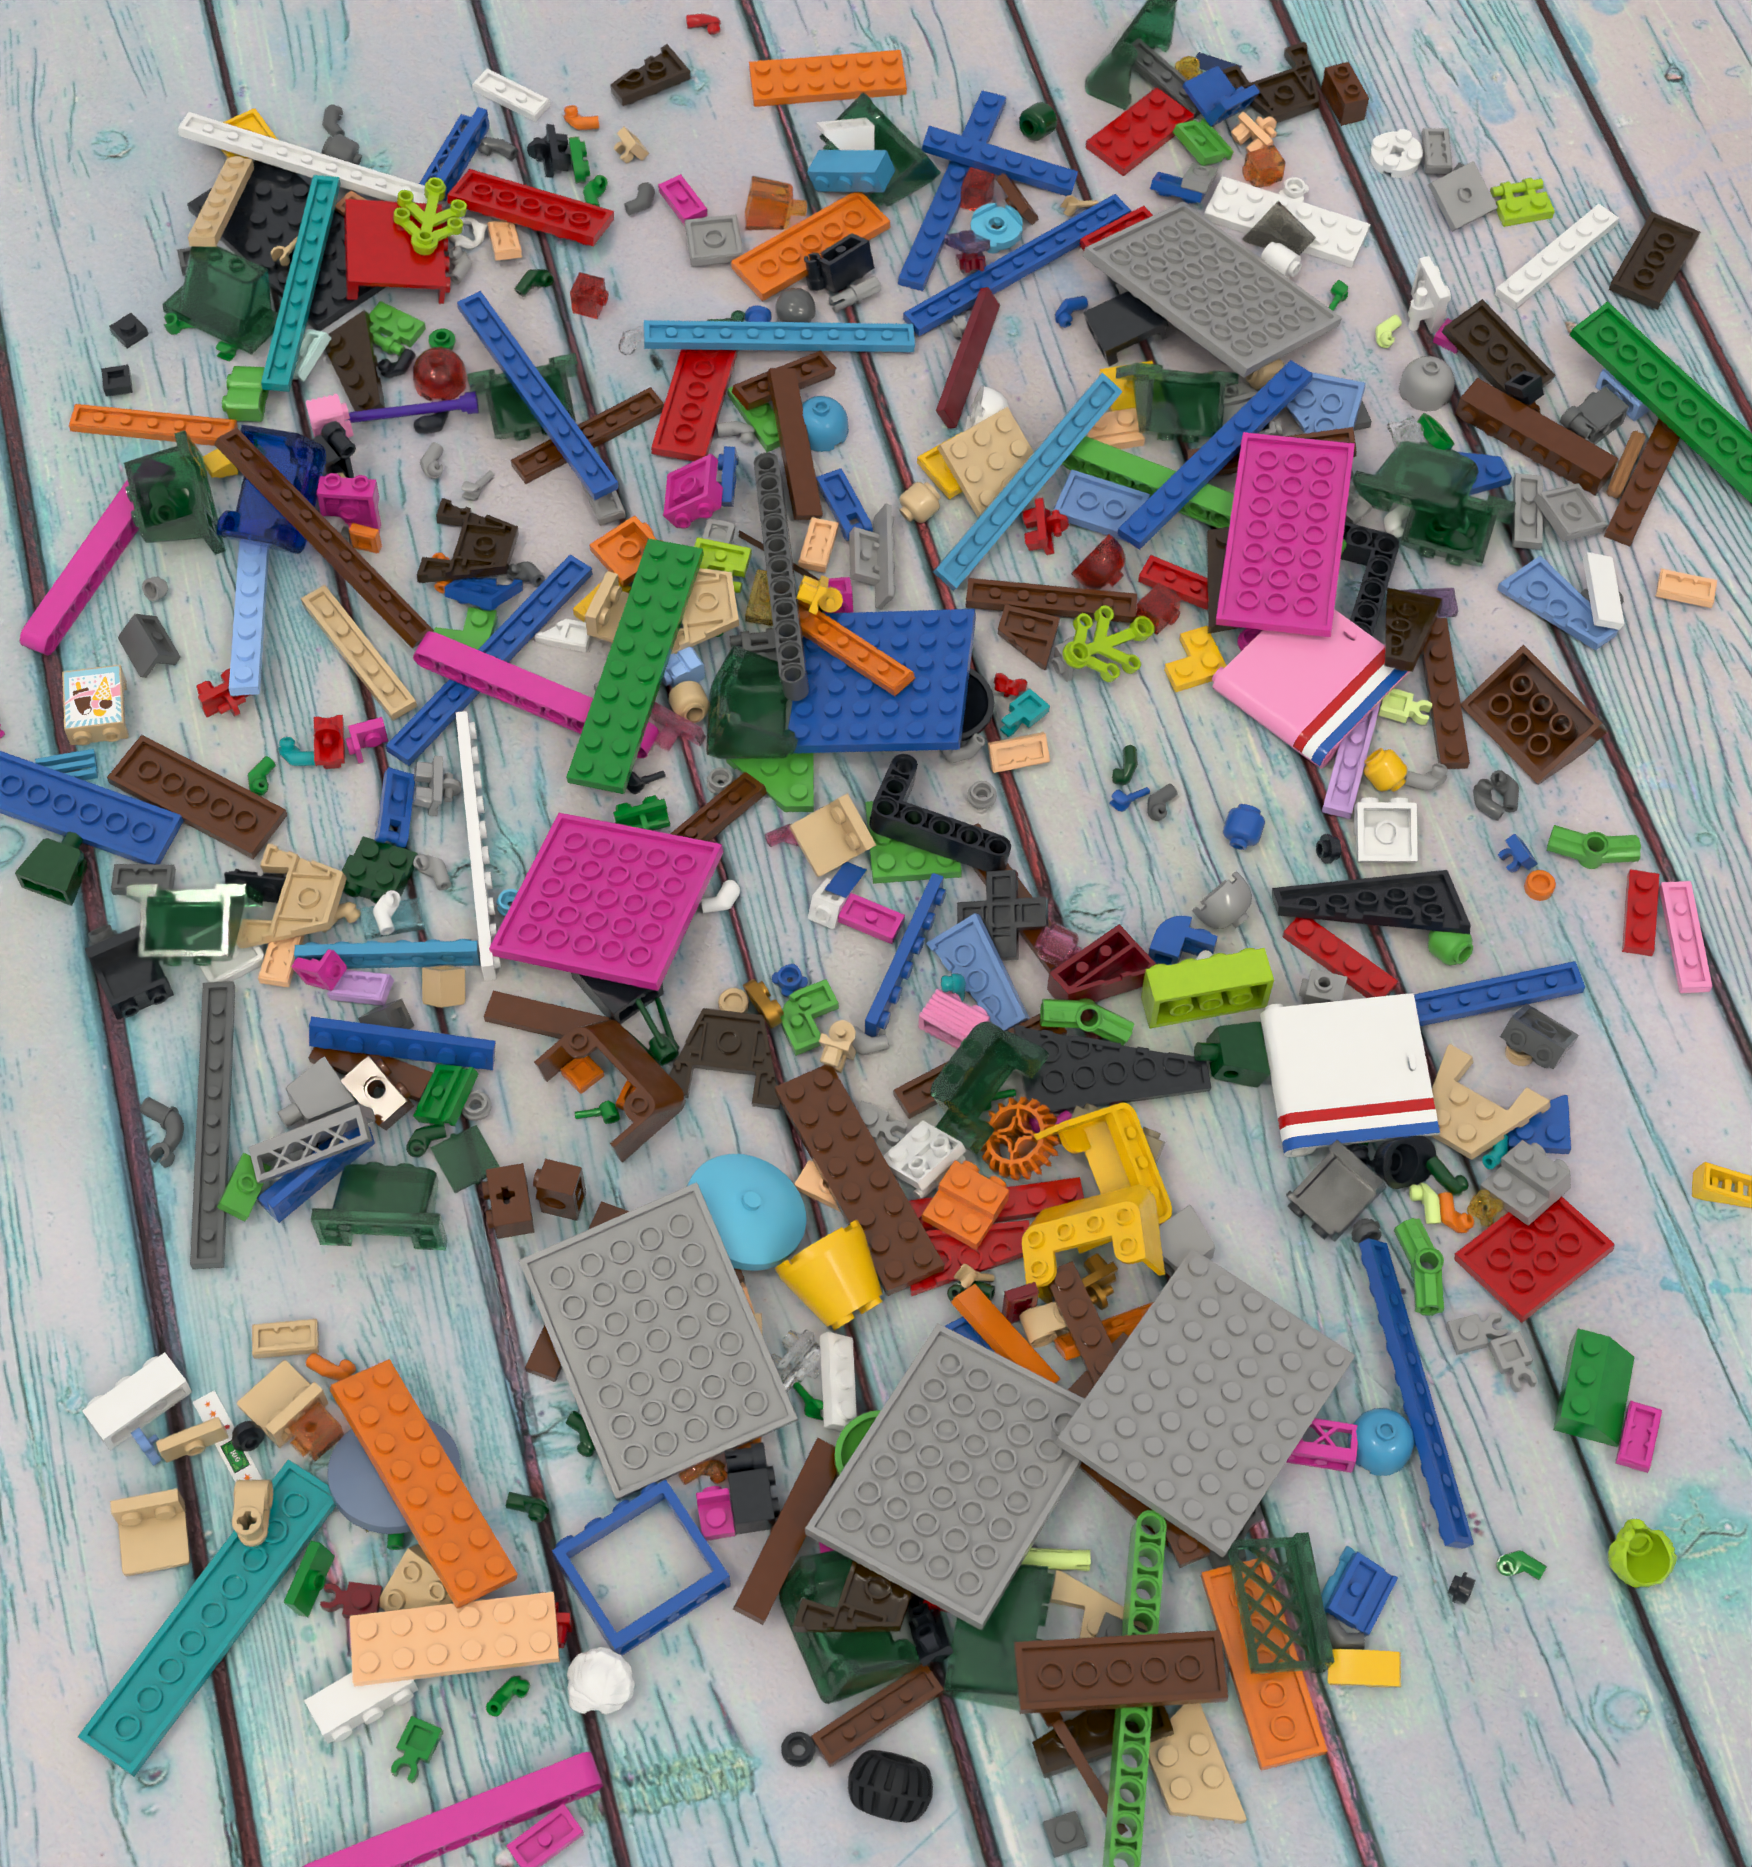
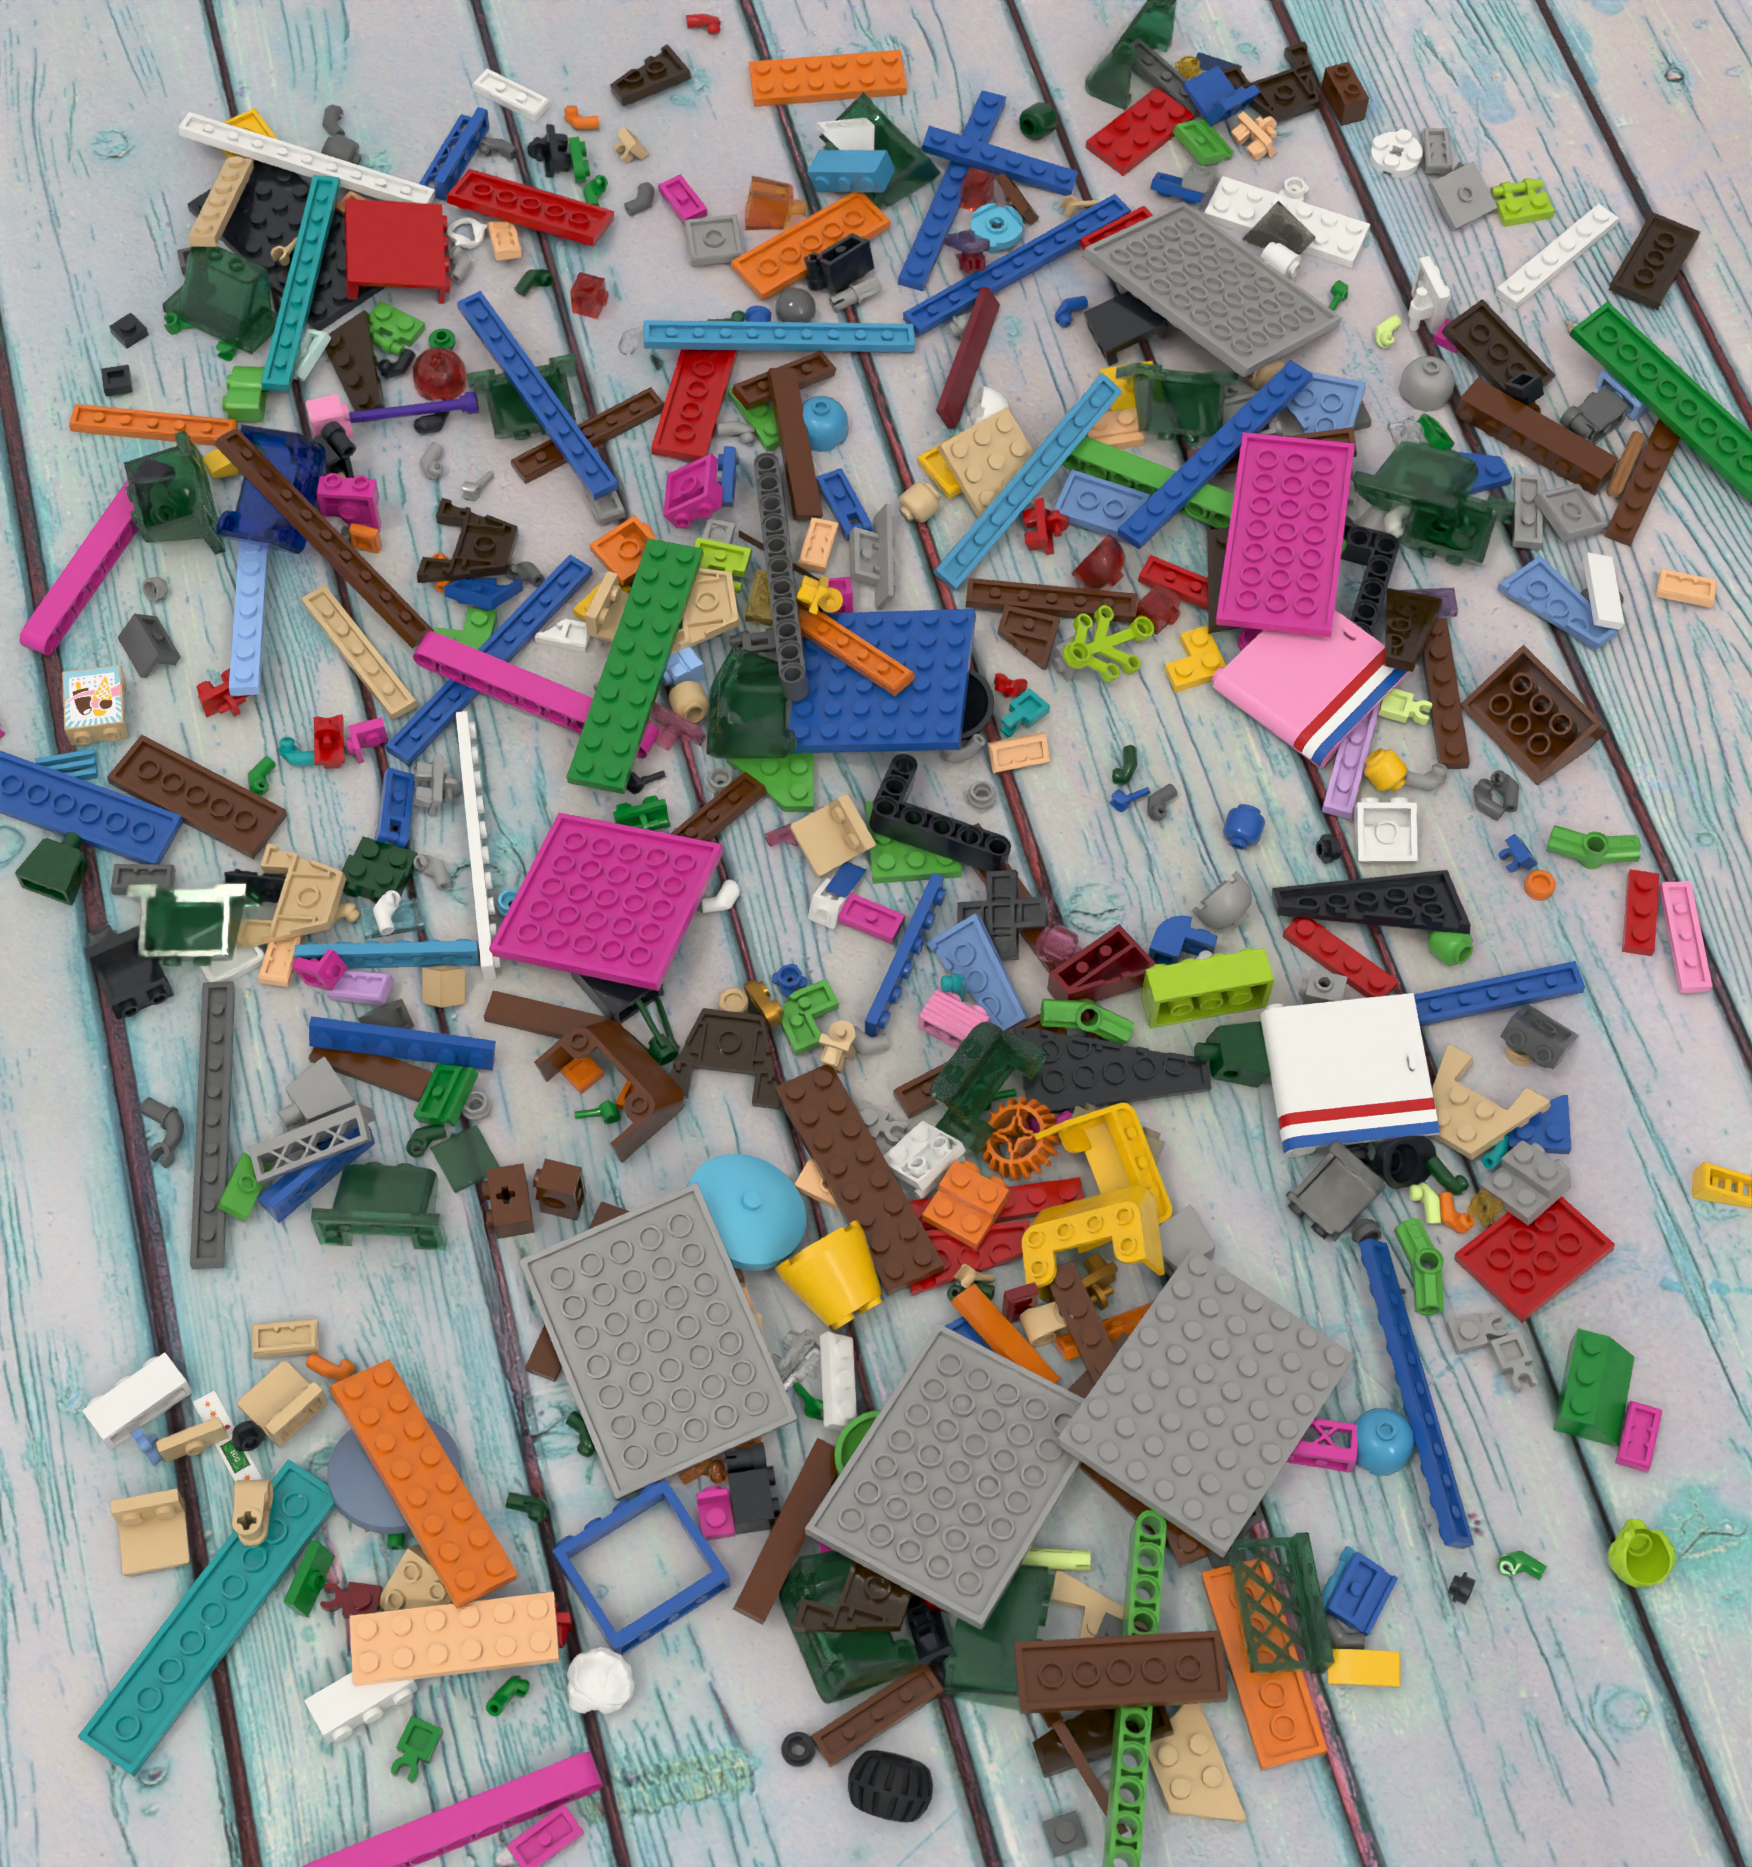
(315, 1432): clear orange brick -> none
(362, 1082): brick -> none
(423, 239): lime plant -> none
(1264, 167): clear orange brick -> none

